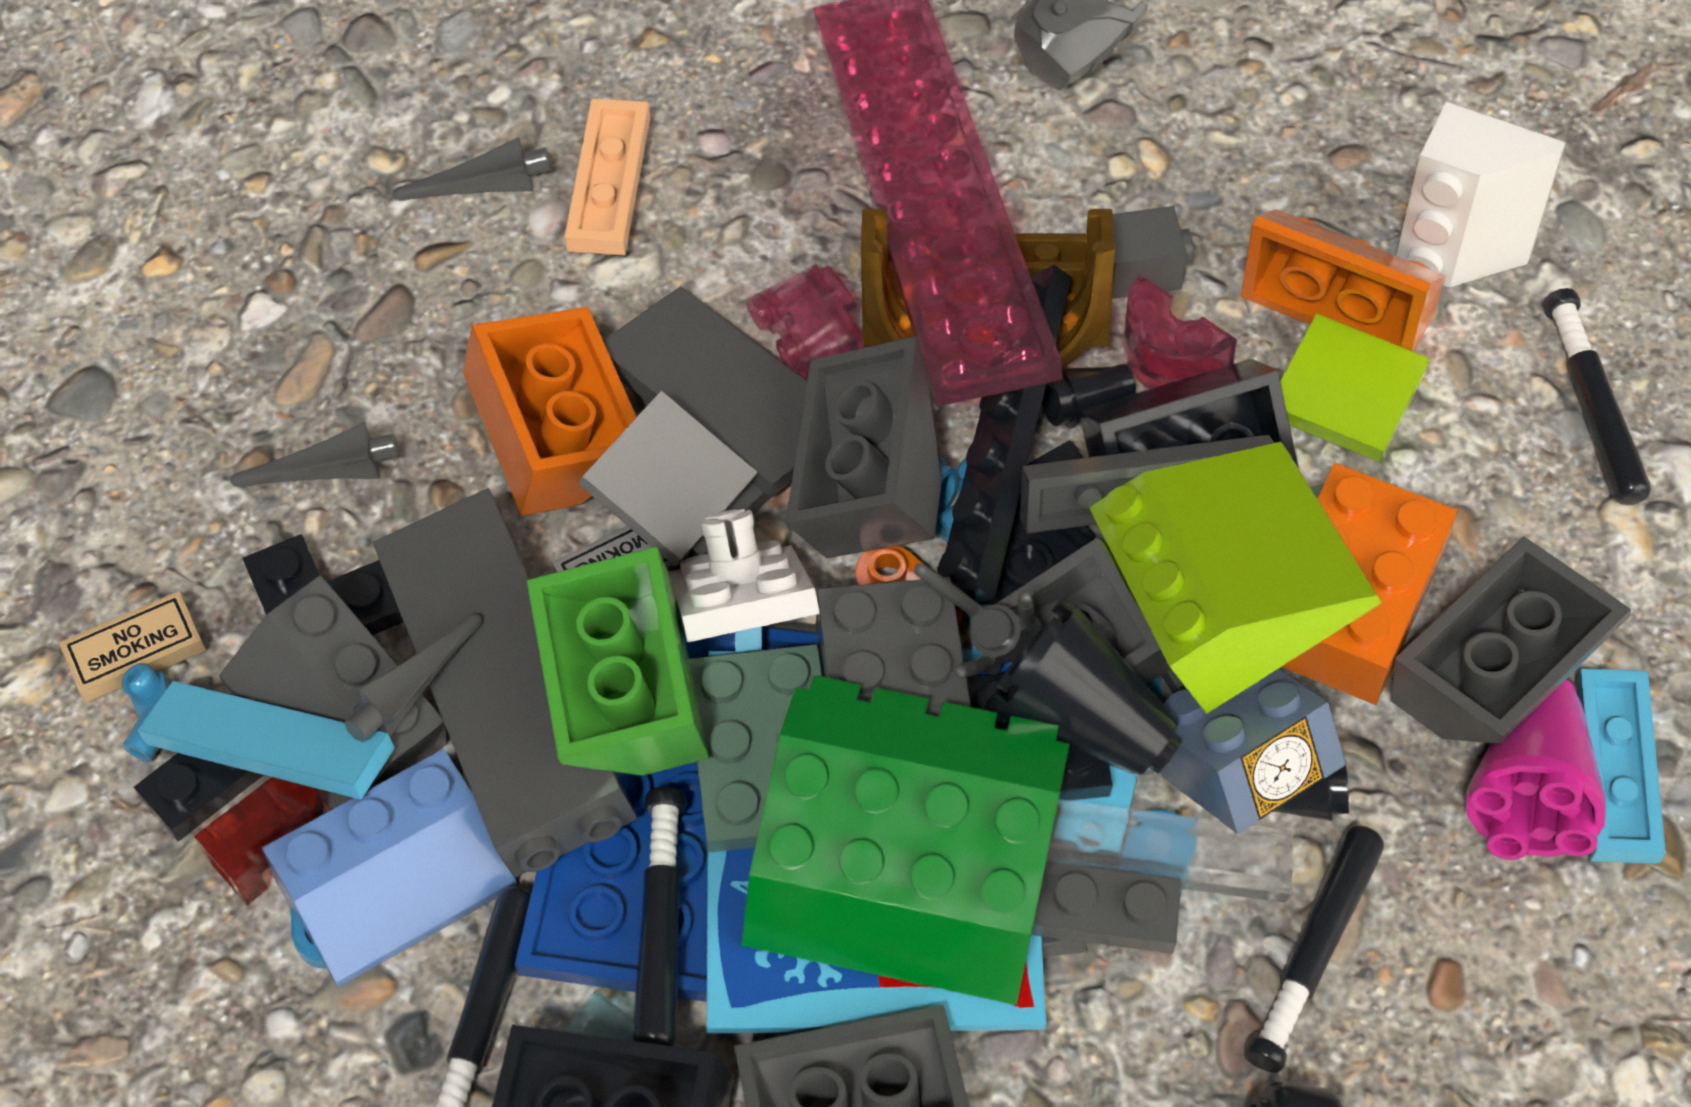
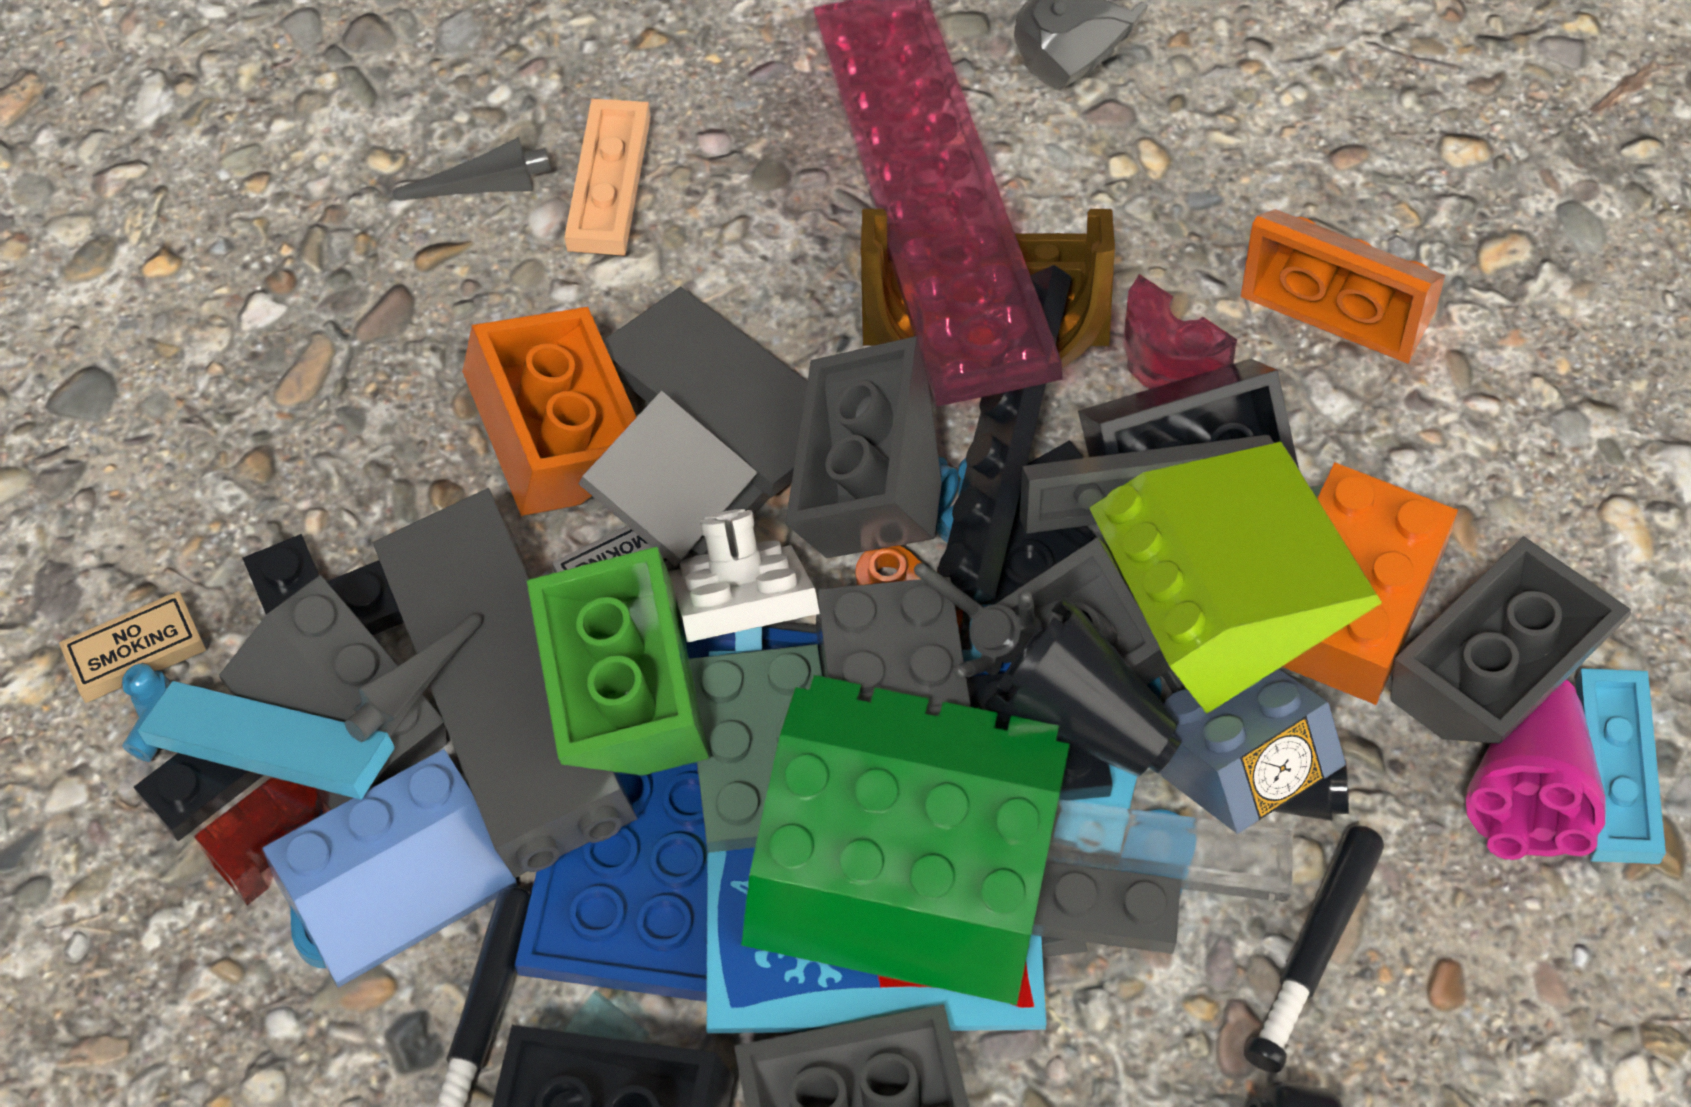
(343, 456): dark grey piece -> none
(658, 947): black piece -> none
(809, 316): clear pink cylinder -> none
(1085, 389): black cone -> none
(1150, 245): dark grey brick -> none
(1350, 386): lime tile -> none
(1478, 195): white slope -> none
(1604, 418): black piece -> none

